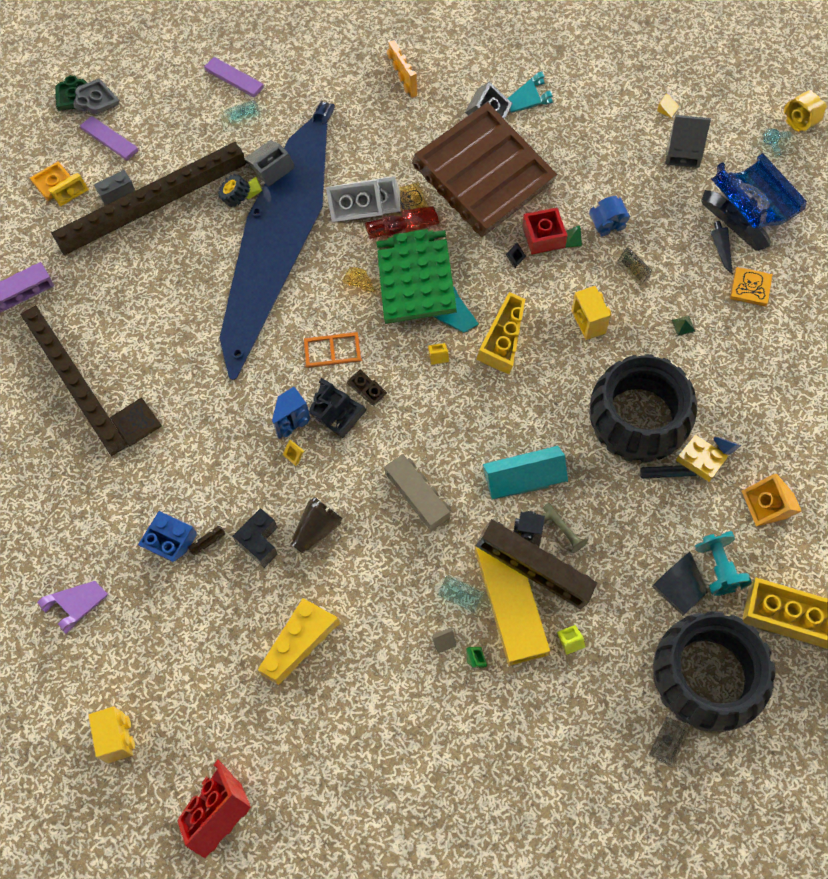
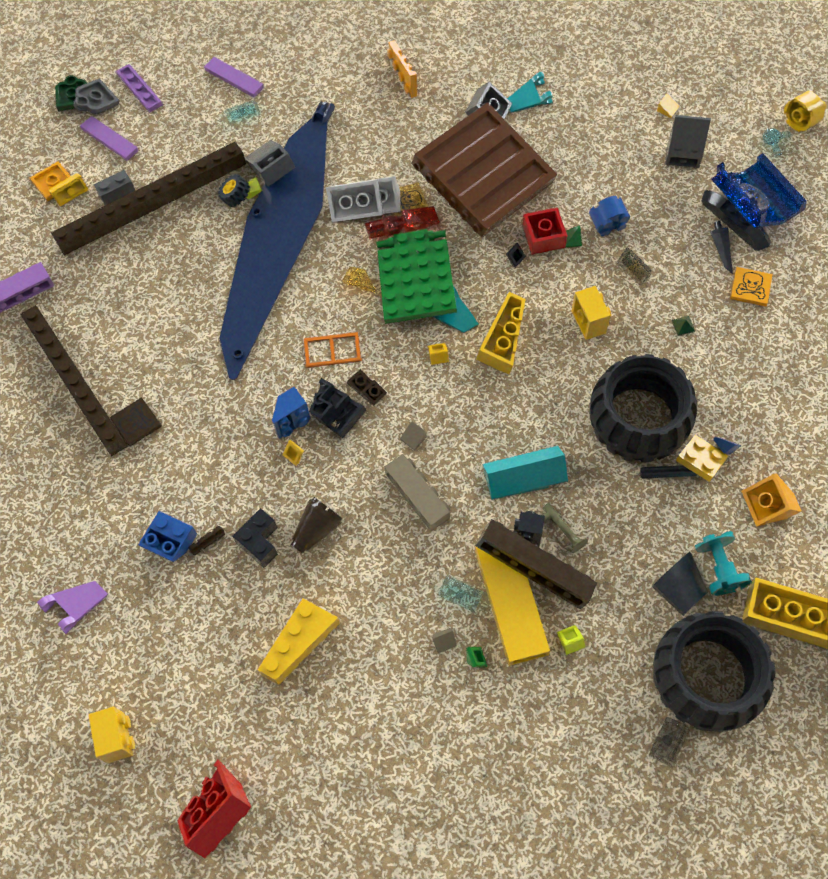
(139, 88): none -> medium lavender tile
(413, 435): none -> dark tan slope

